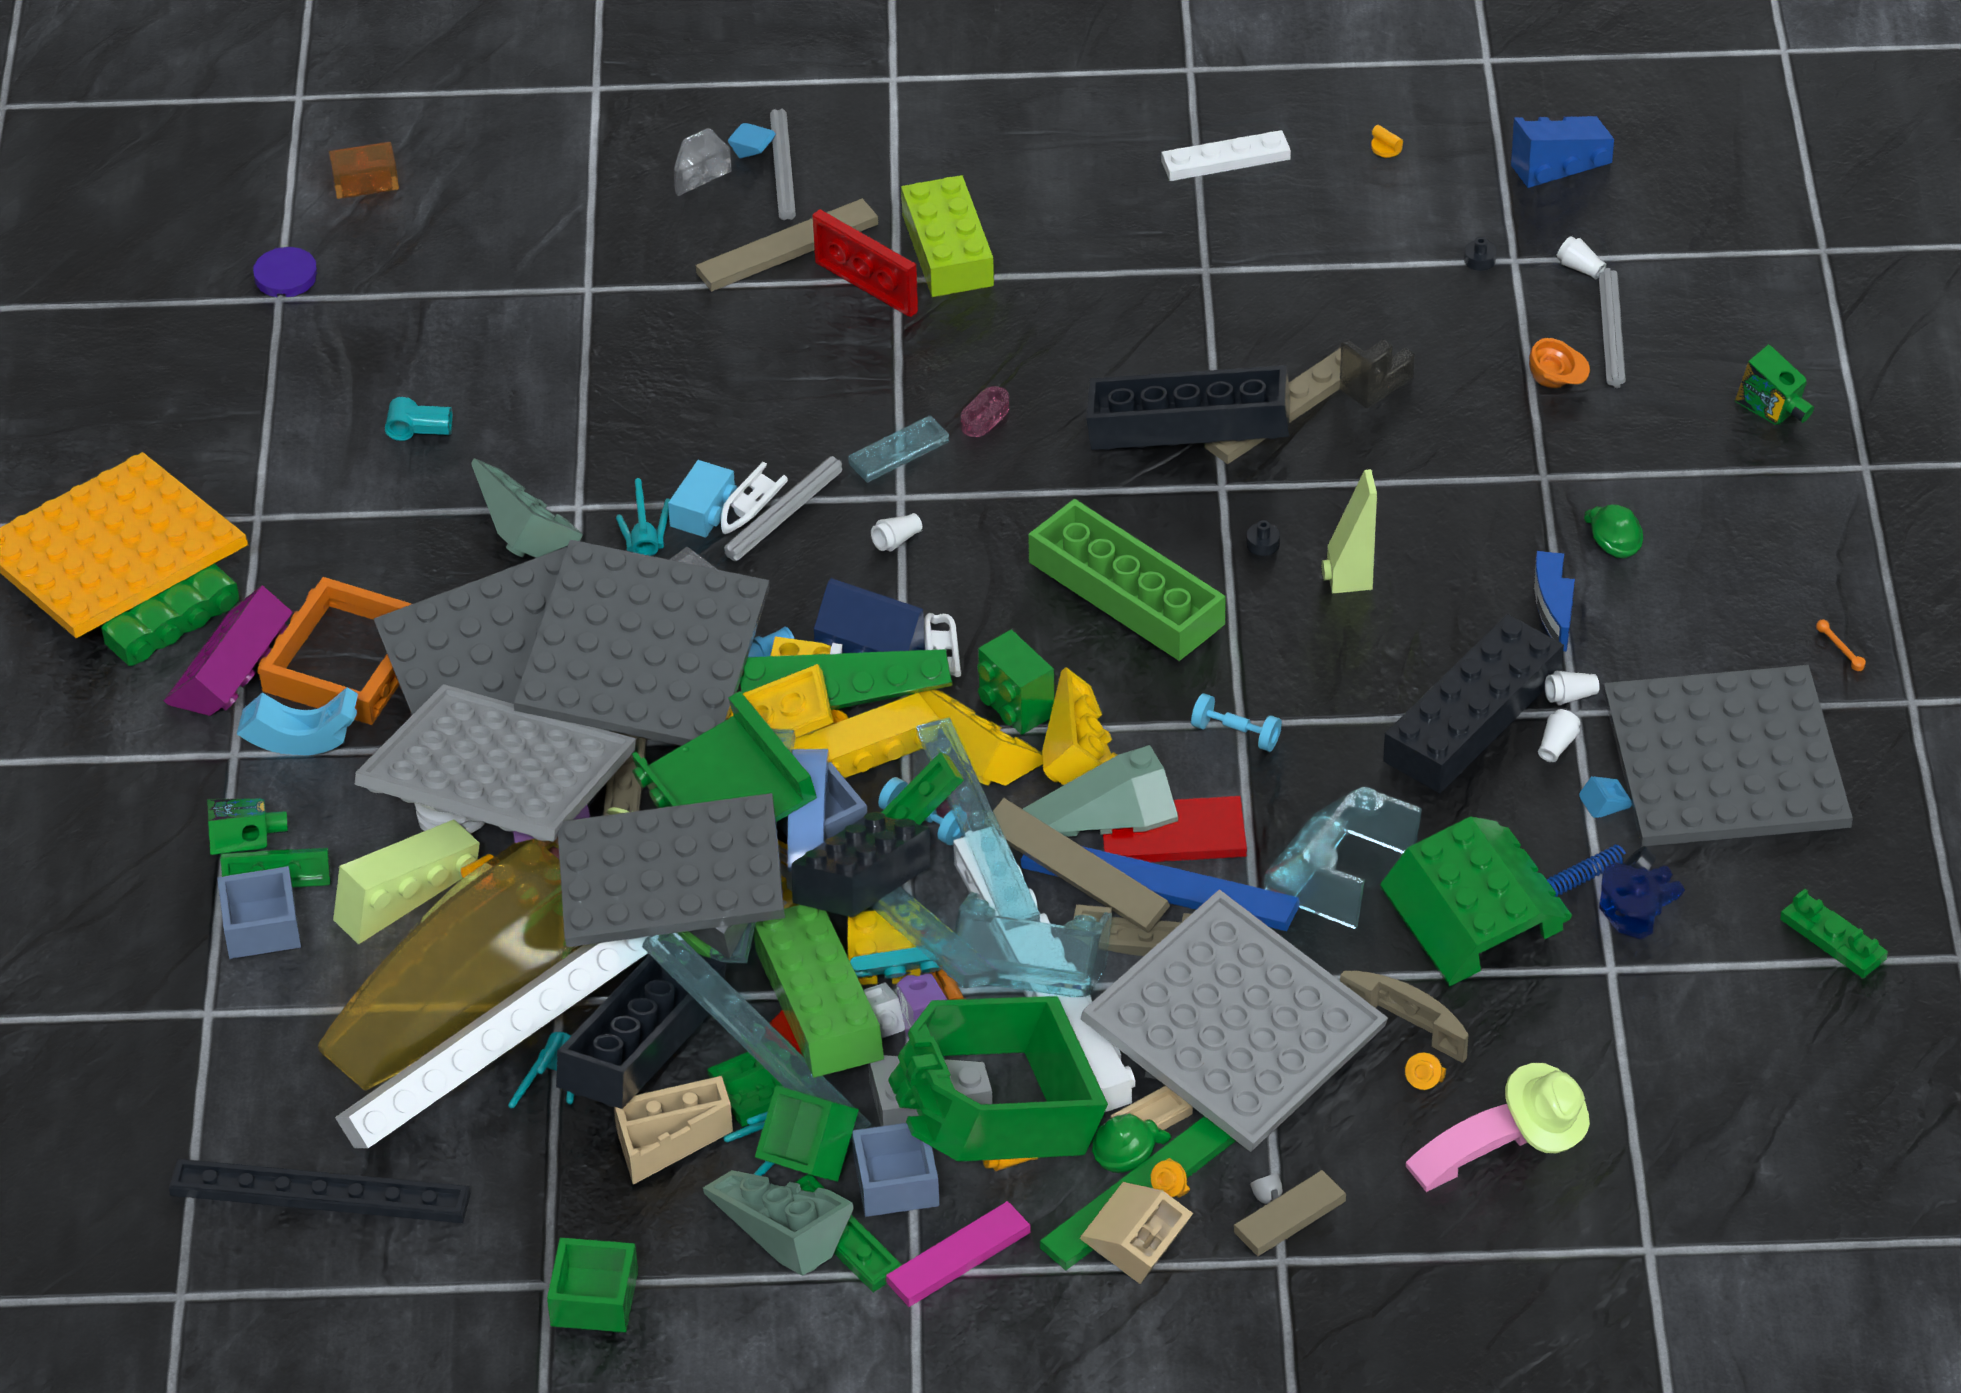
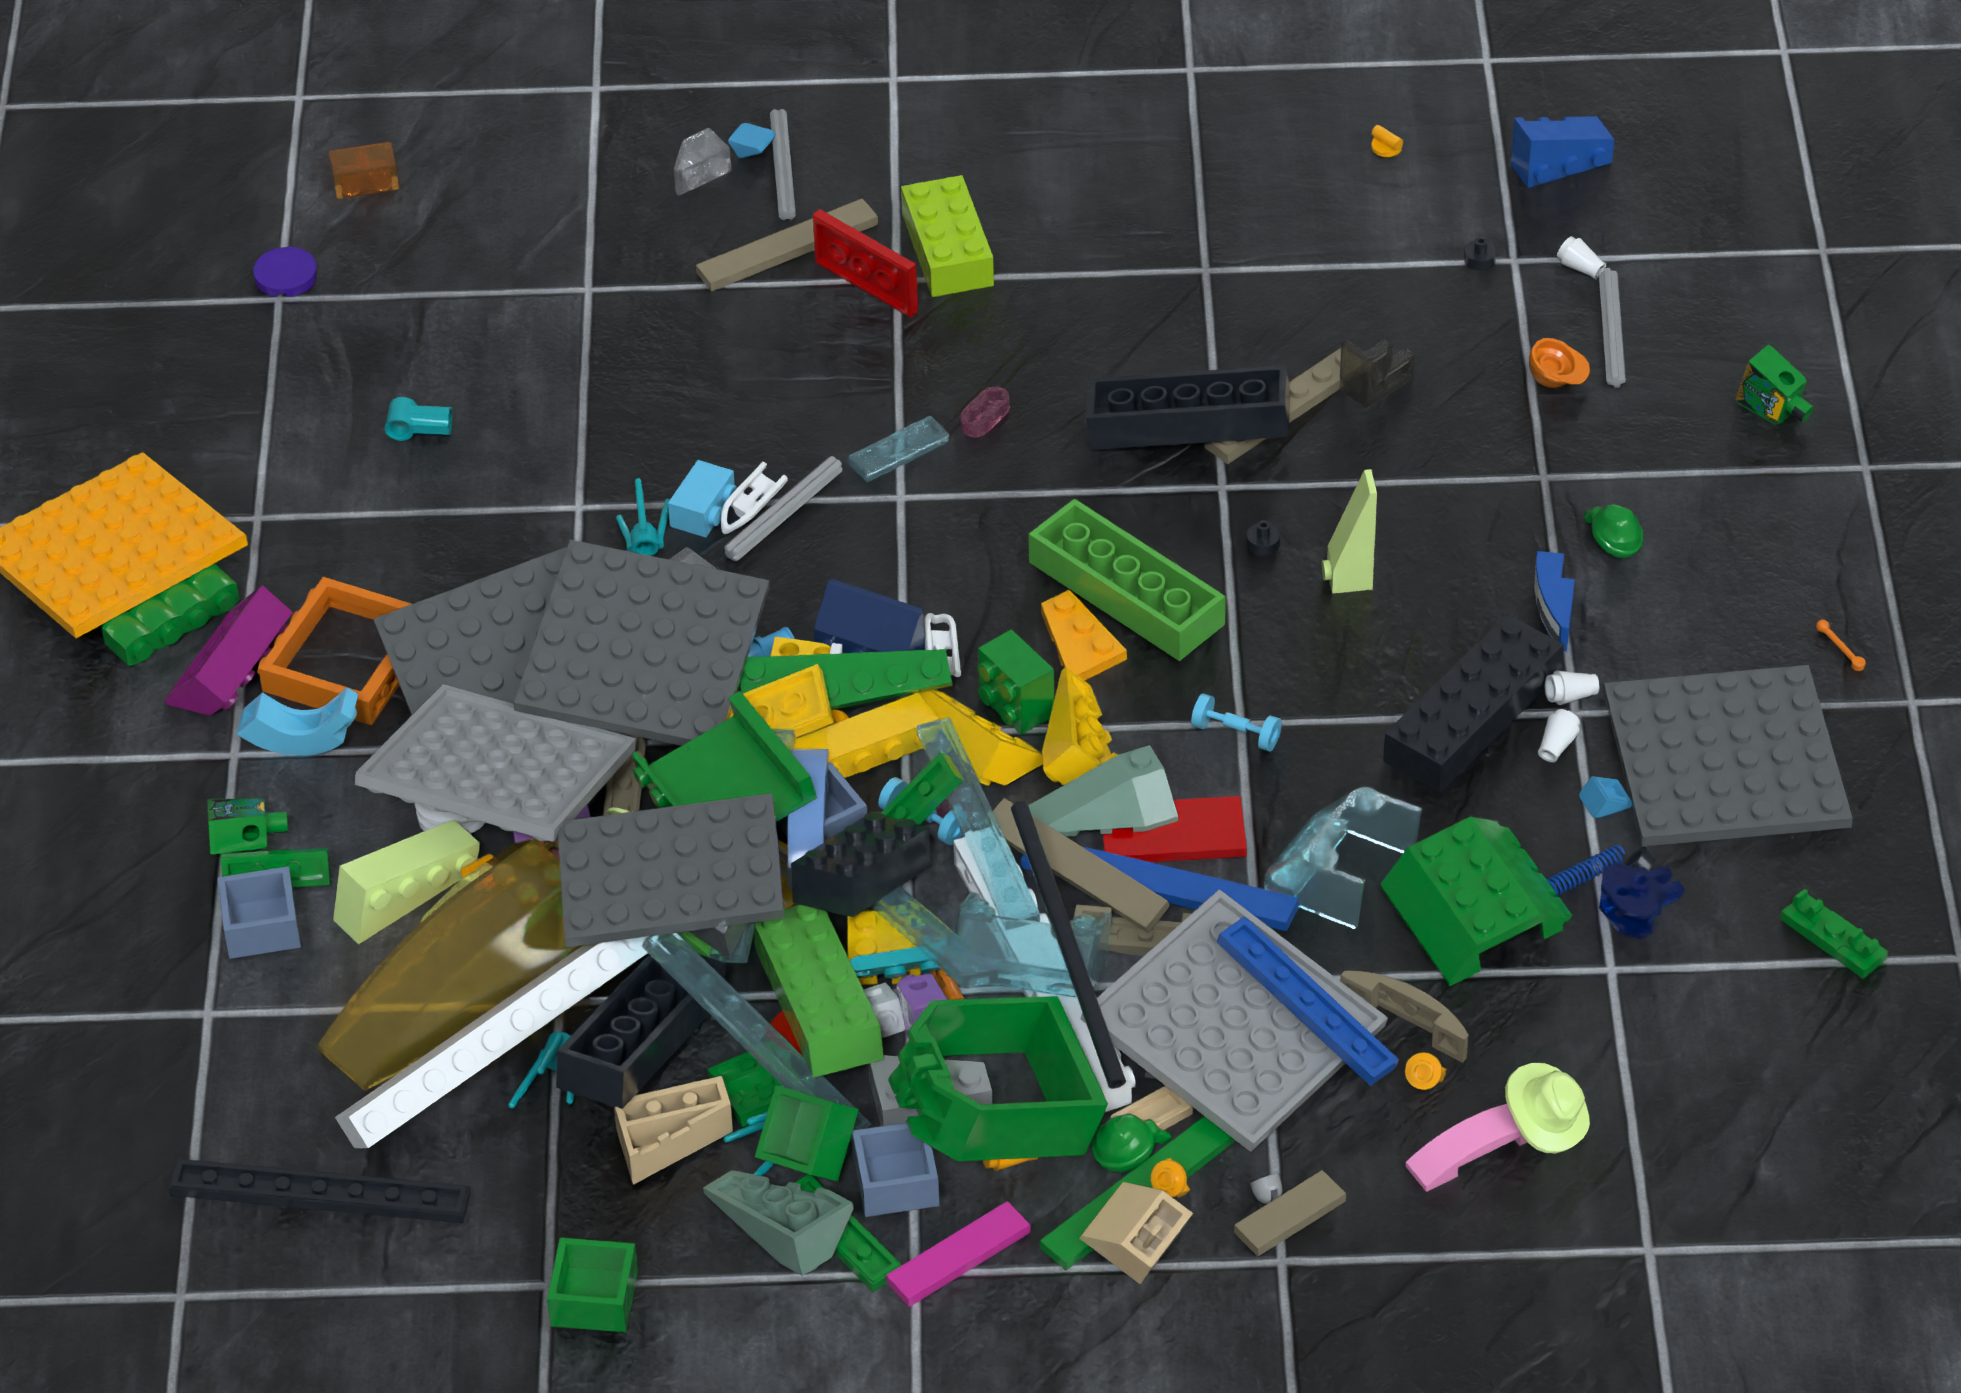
(520, 516): sand green wedge -> none
(893, 532): white cone -> none
(1068, 945): none -> black piece
(1080, 637): none -> light orange wing
(1225, 155): white plate -> none
(1307, 1001): none -> blue plate

